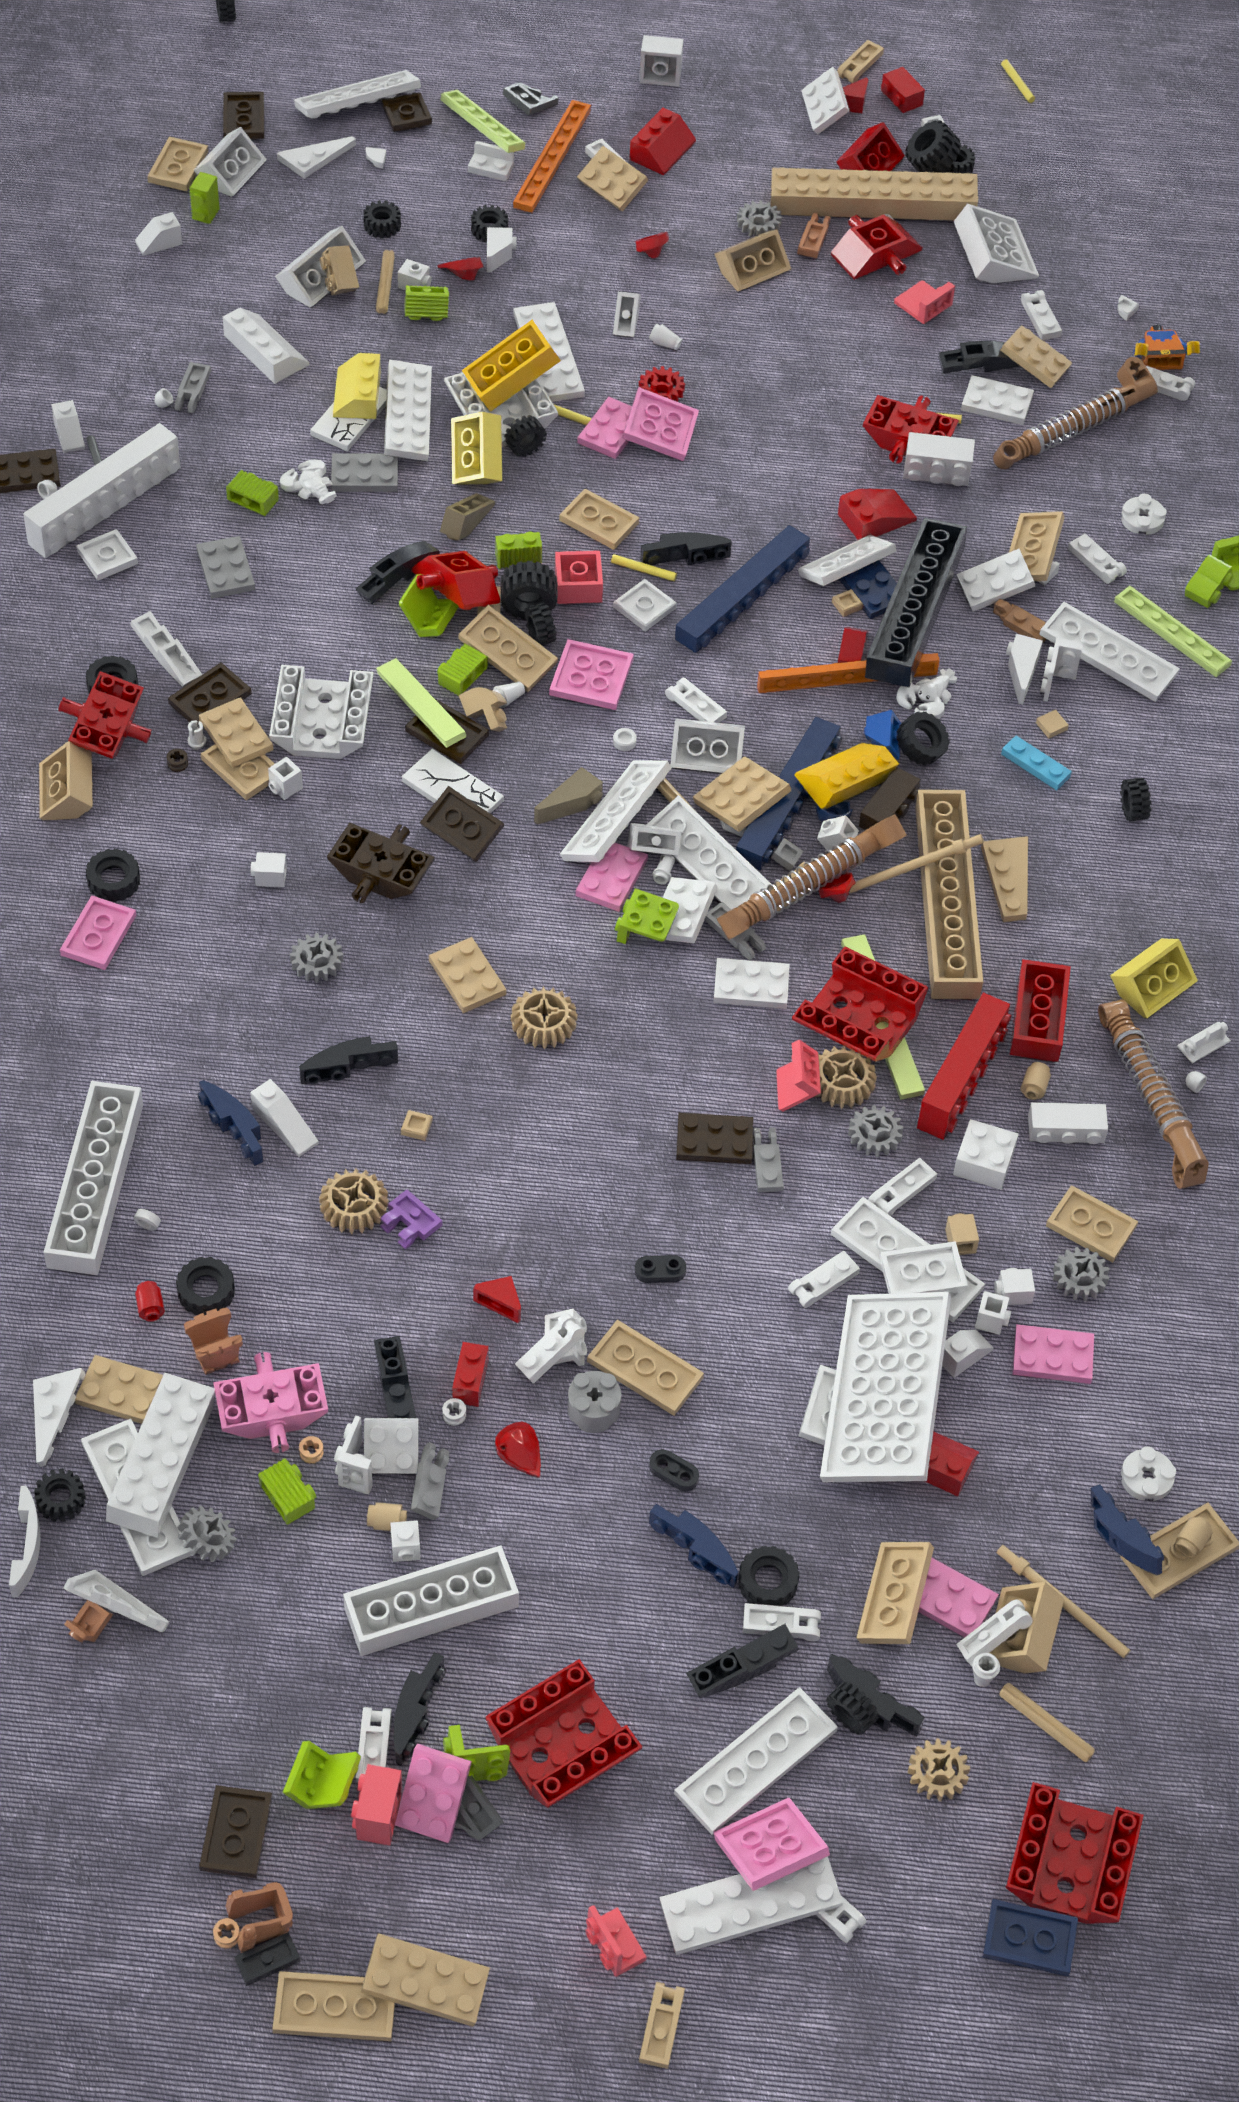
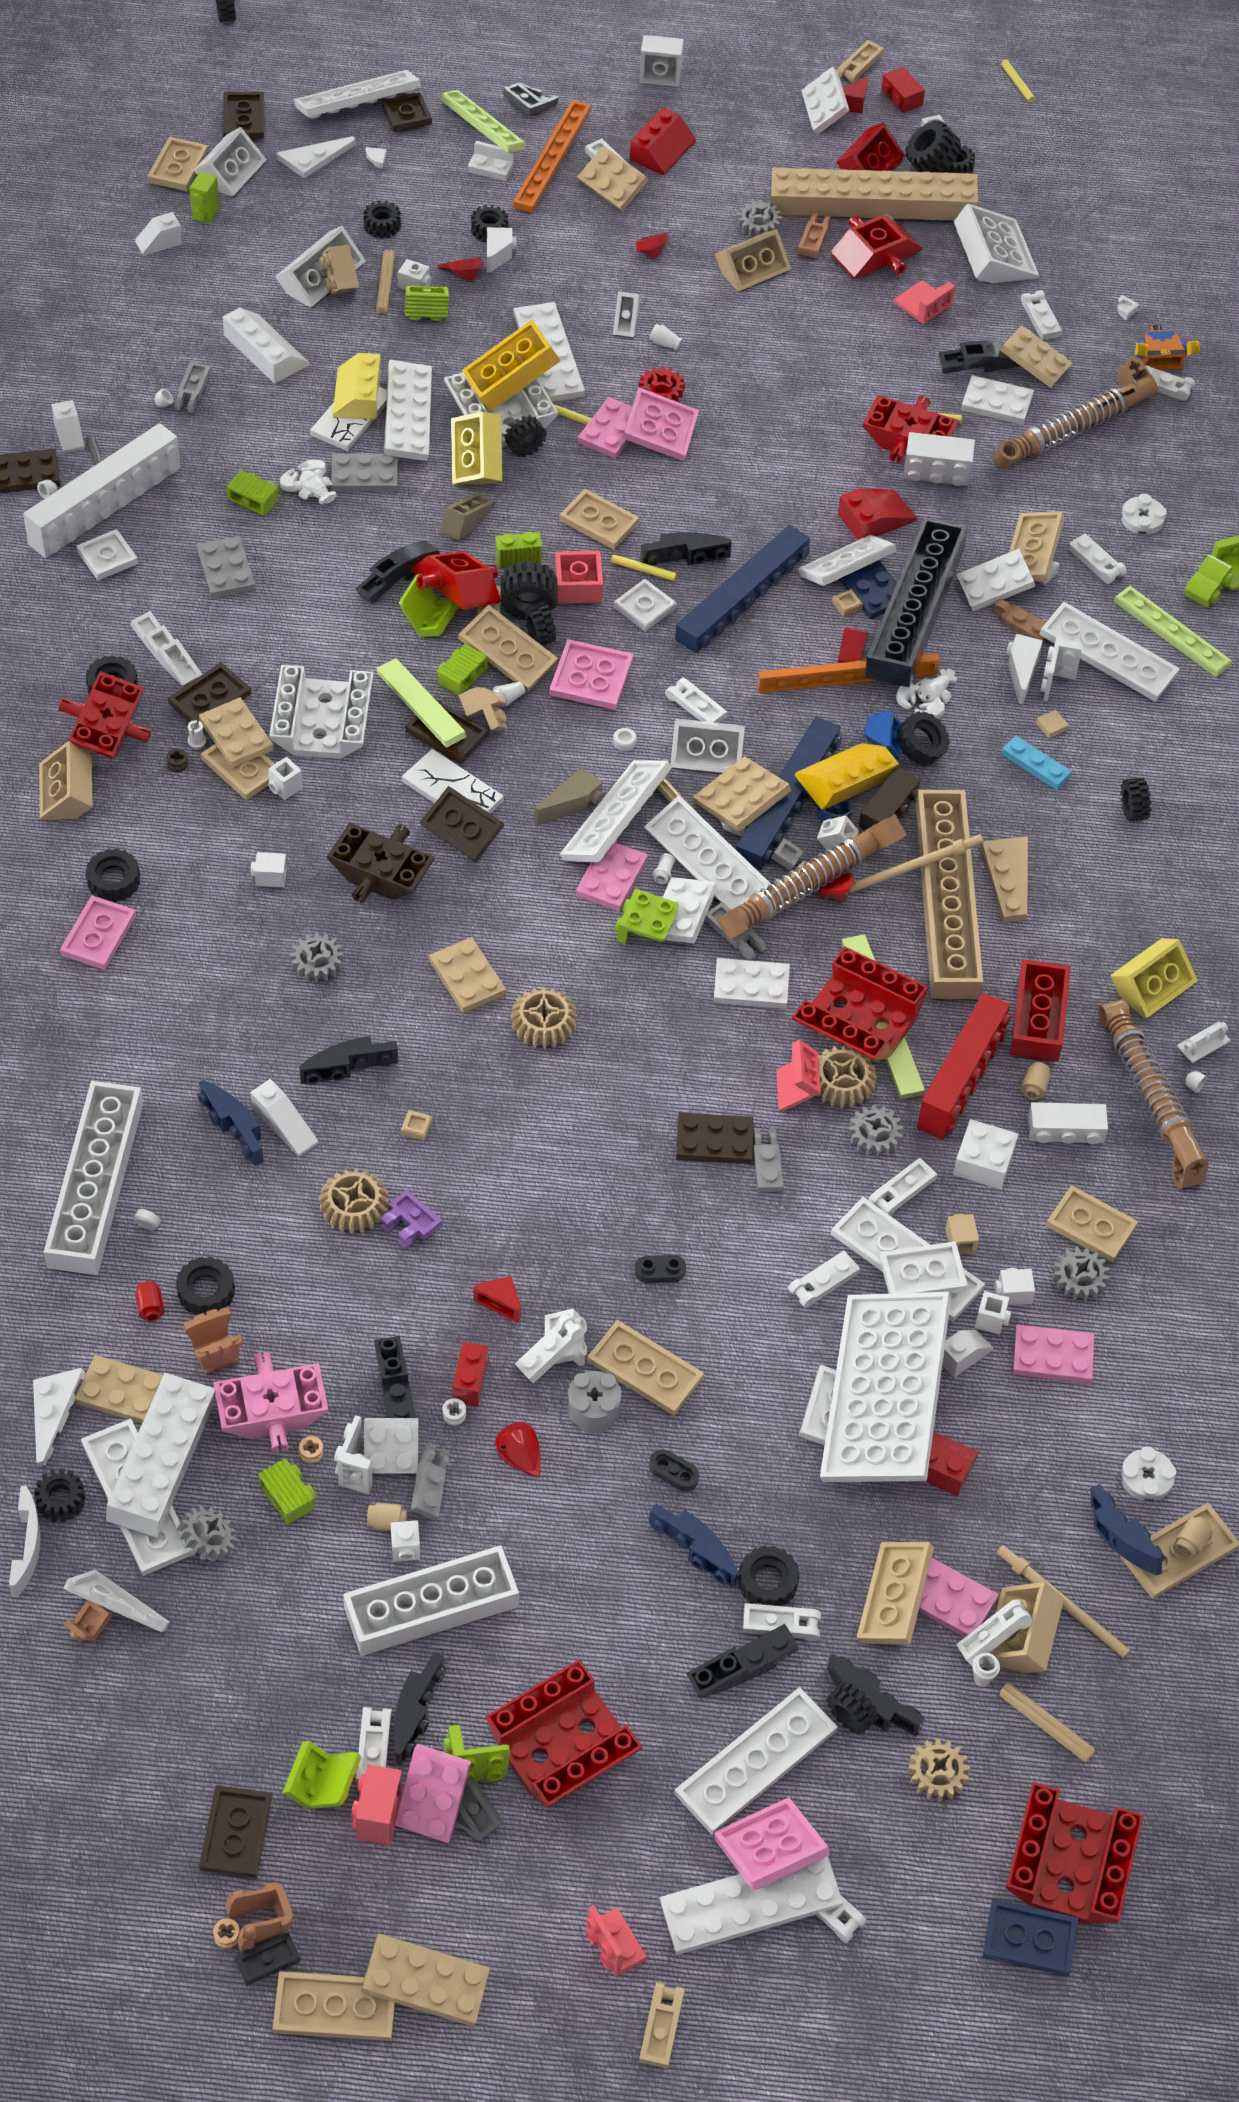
(653, 839): white slope -> none

